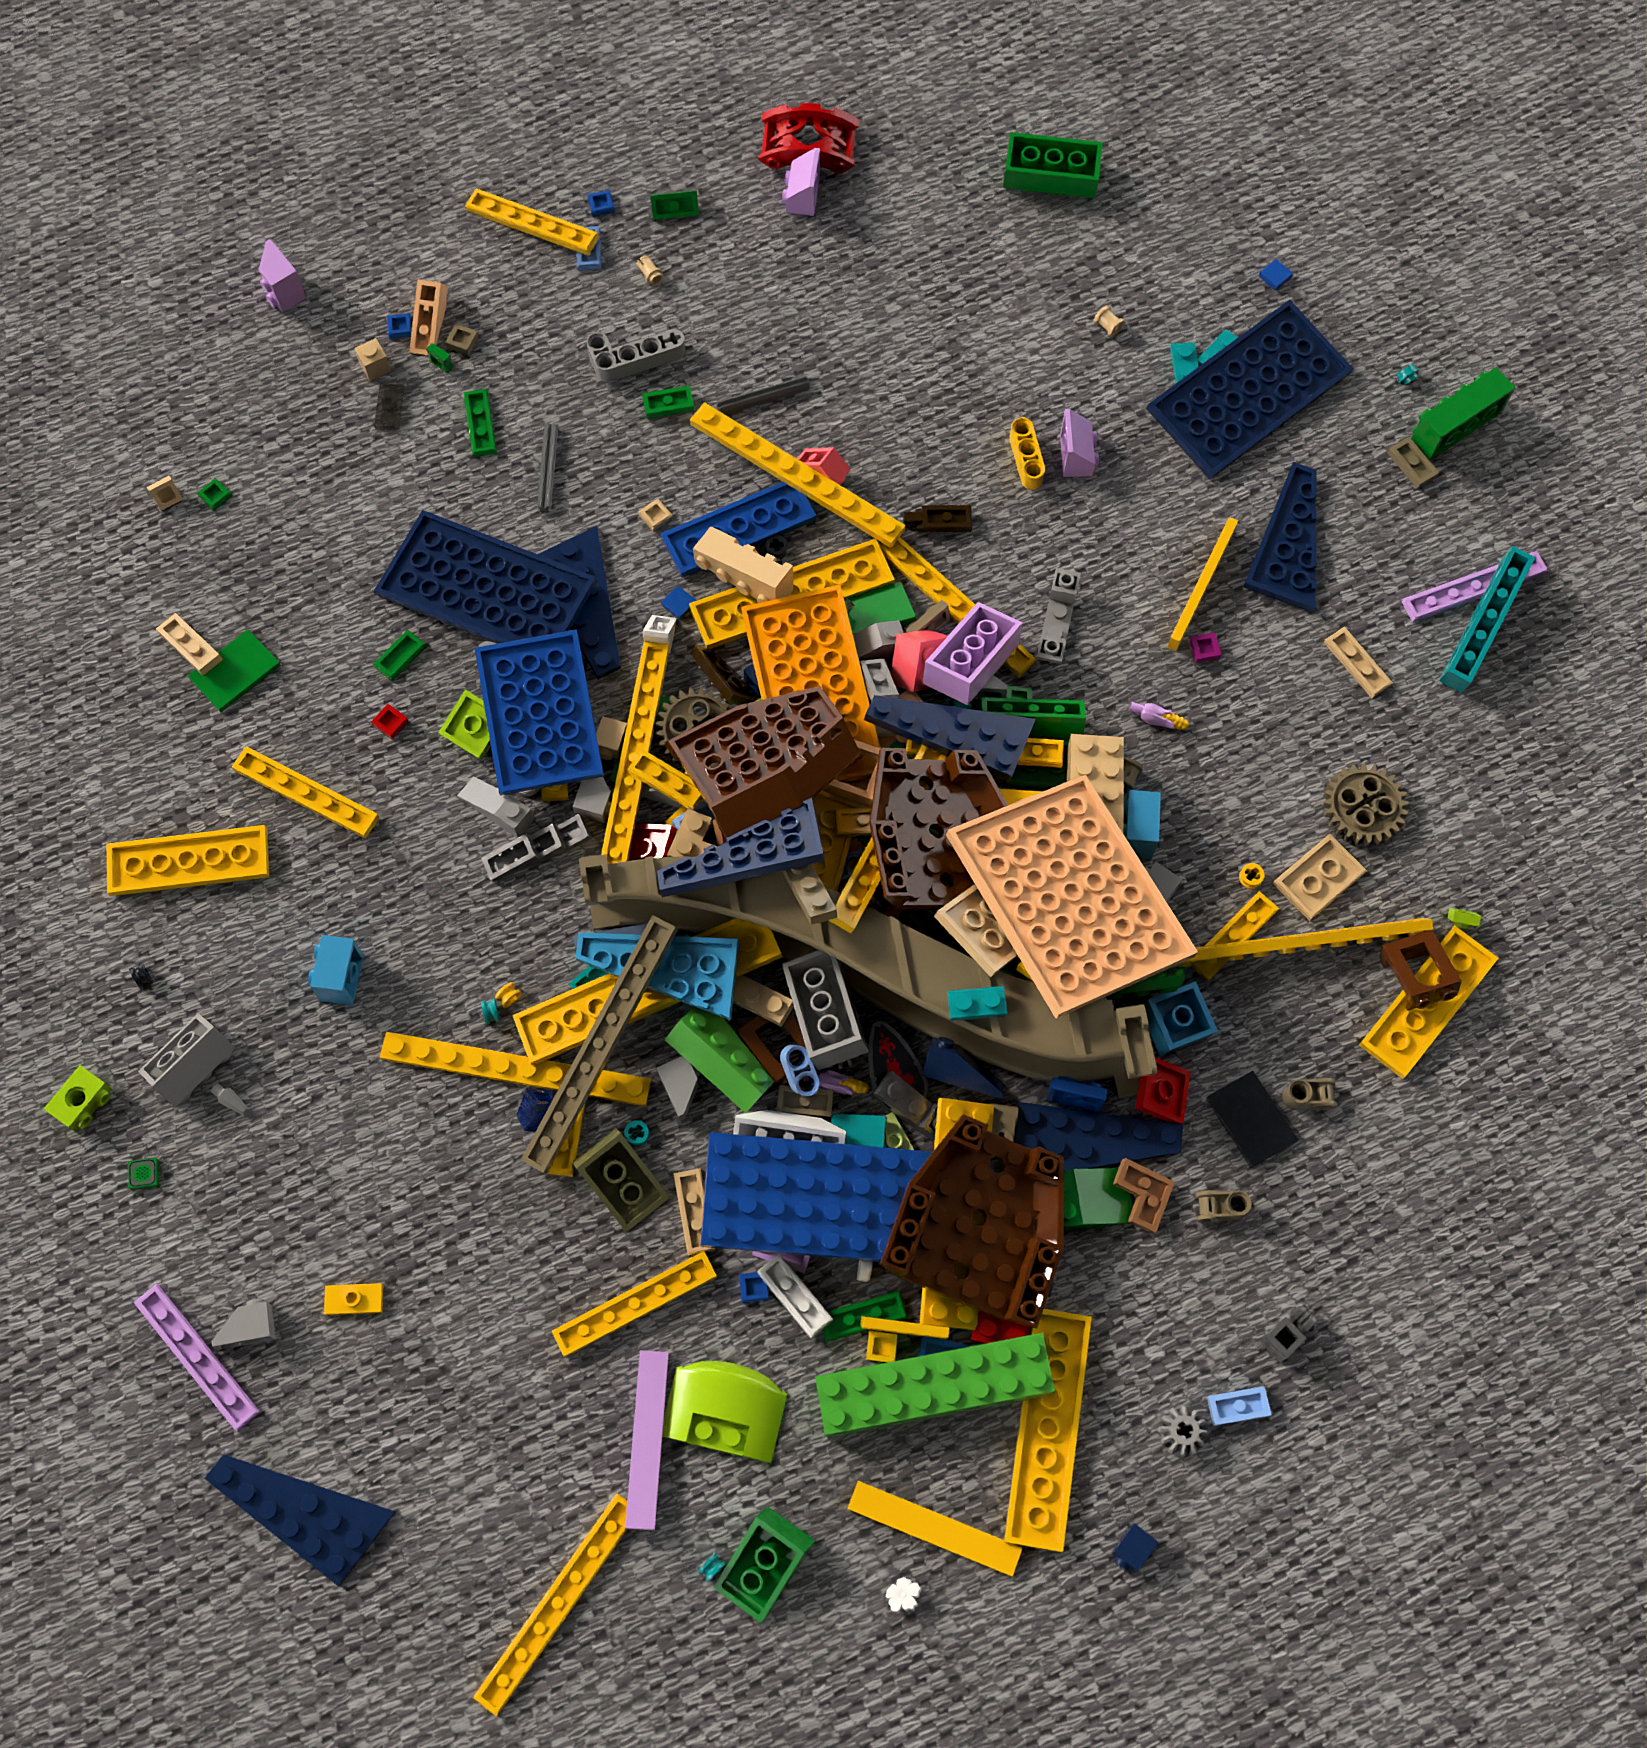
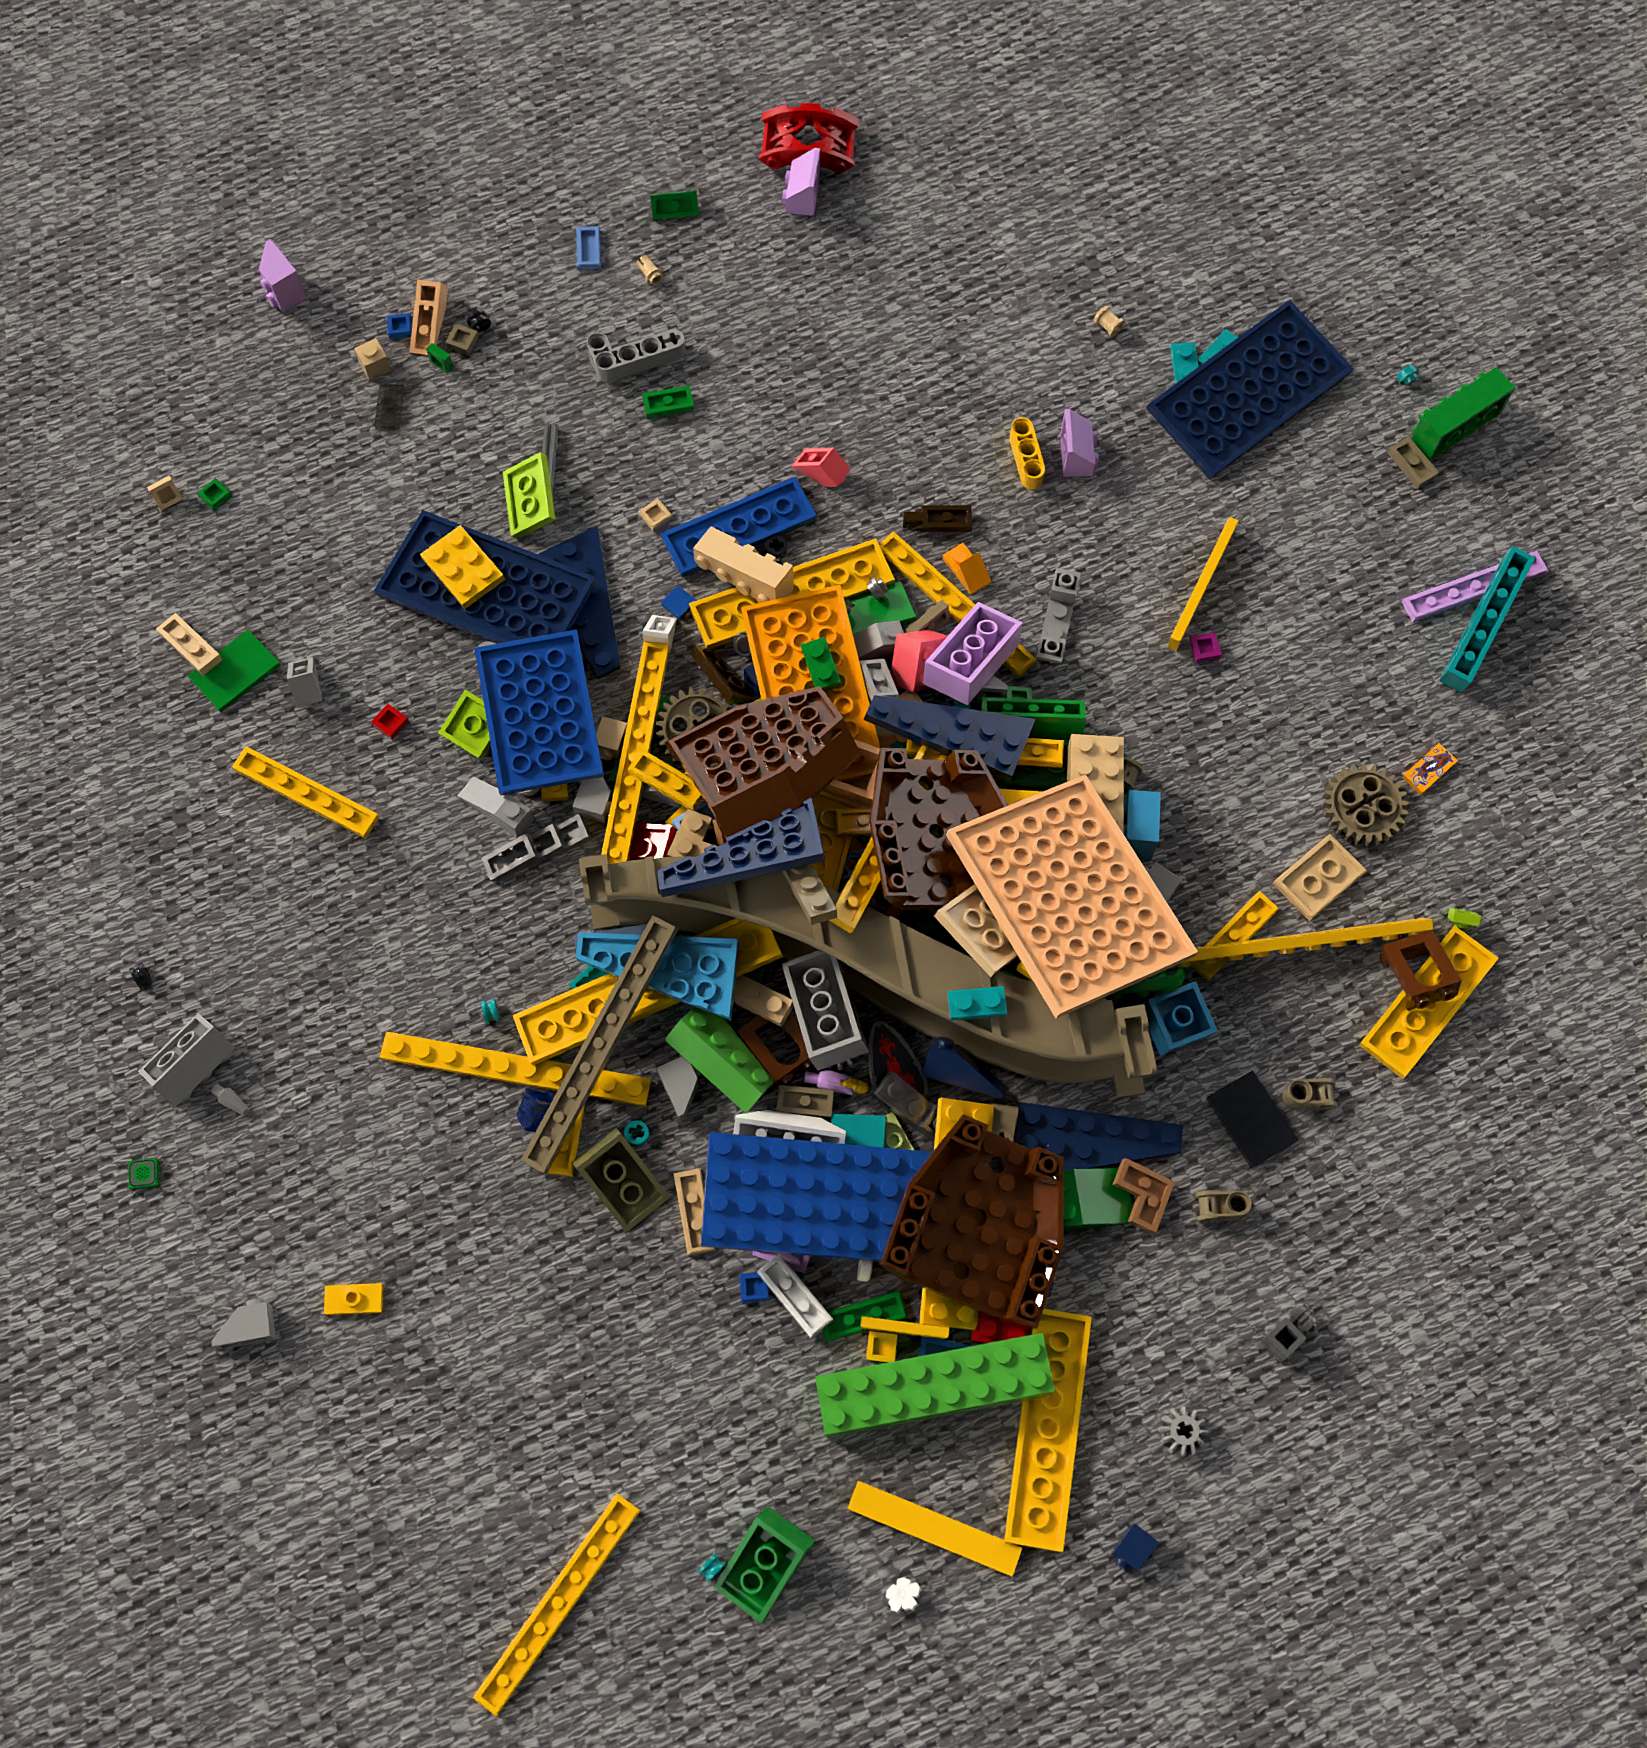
(63, 1103): lime brick -> none
(187, 860): yellow plate -> none
(197, 1357): lavender tile -> none
(304, 682): none -> light grey slope
(313, 1521): dark blue wing -> none
(336, 969): dark azure brick -> none
(399, 655): green tile -> none
(462, 567): none -> yellow plate
(479, 321): none -> black bush
(480, 423): green tile -> none
(508, 994): yellow bush -> none
(528, 495): none -> lime plate
(532, 222): yellow tile -> none
(601, 203): blue tile -> none
(634, 1304): yellow plate -> none
(647, 1441): lavender tile -> none
(725, 1409): lime slope -> none
(741, 644): none -> flat silver plate
(763, 395): dark grey axle -> none
(798, 475): yellow plate -> none
(802, 1068): light blue beam -> none
(820, 664): none -> green plate
(877, 588): none -> flat silver plate
(967, 568): none -> light orange slope
(1053, 165): green brick -> none
(1069, 1093): blue plate -> none
(1158, 716): lavender piece -> none
(1164, 1093): red plate -> none
(1239, 1406): light blue plate -> none
(1249, 868): yellow bush -> none
(1275, 274): blue tile -> none
(1288, 550): dark blue wing -> none
(1358, 662): tan tile -> none
(1429, 769): none -> tile

